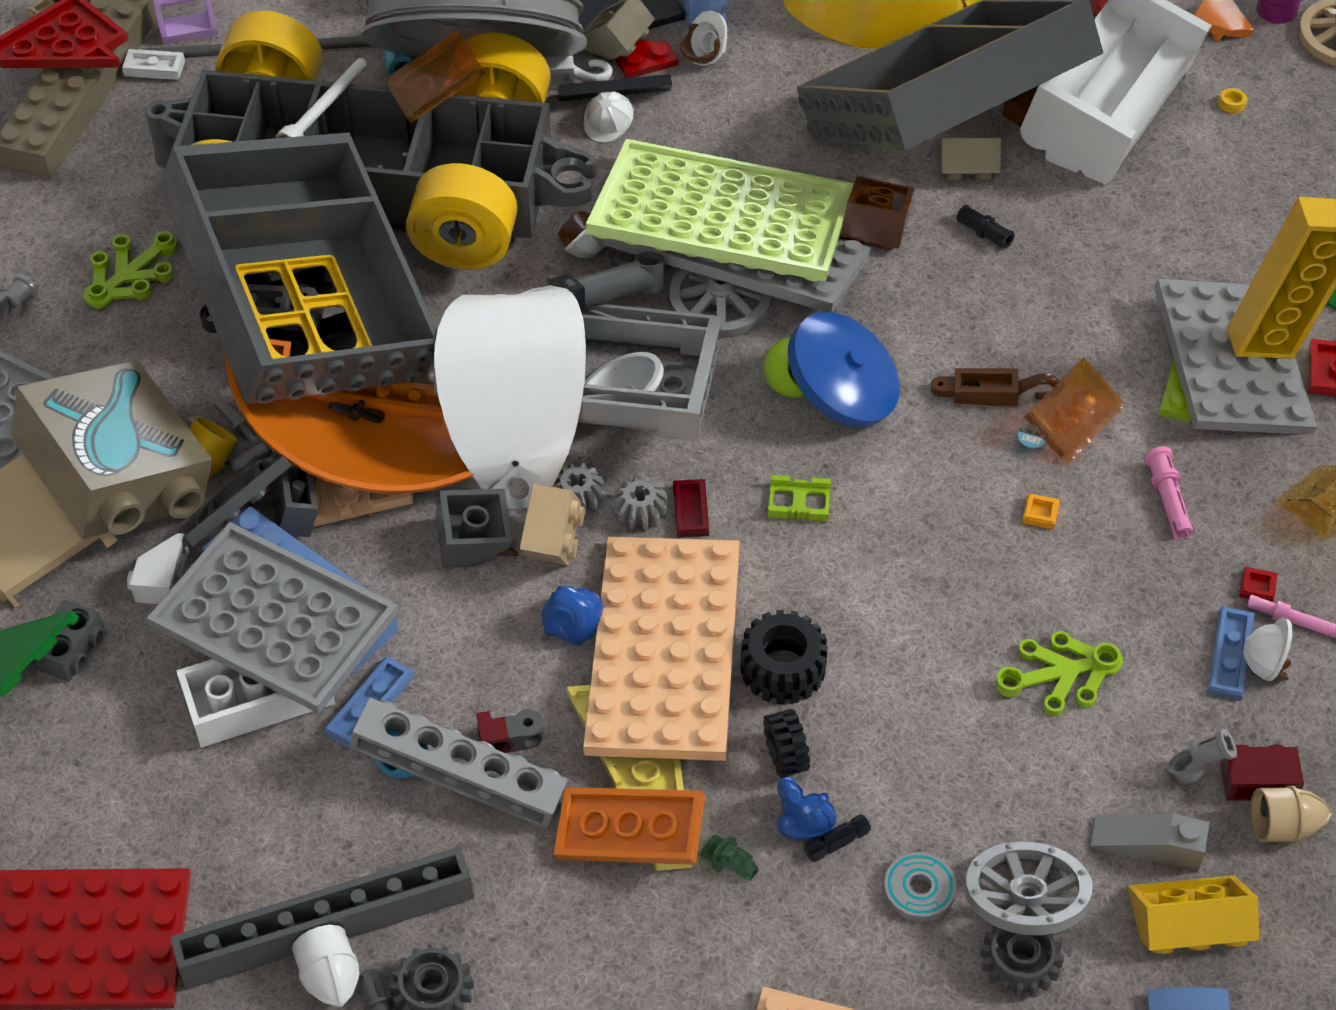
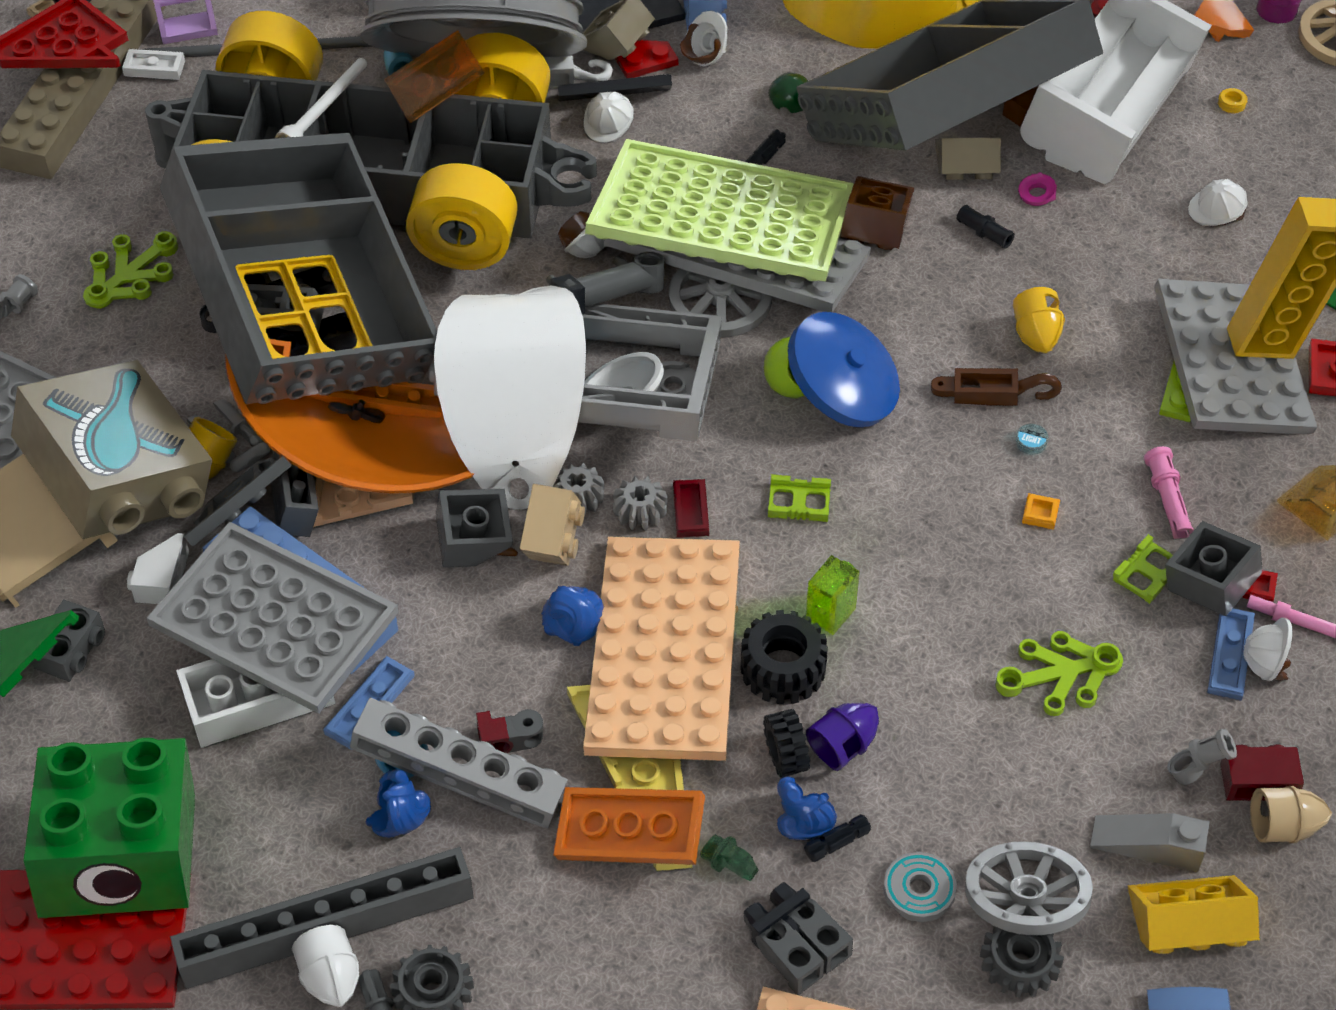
(110, 828): none -> green brick
(401, 806): none -> blue hair
(767, 148): none -> black axle
(784, 91): none -> dark green hair
(798, 937): none -> dark grey hips
(832, 594): none -> clear neon green brick
(843, 733): none -> dark purple helmet
(1035, 322): none -> yellow helmet
(1037, 180): none -> dark pink piece
(1074, 410): clear orange tile -> none
(1138, 564): none -> lime piece
(1214, 568): none -> dark grey brick
(1218, 203): none -> white piece

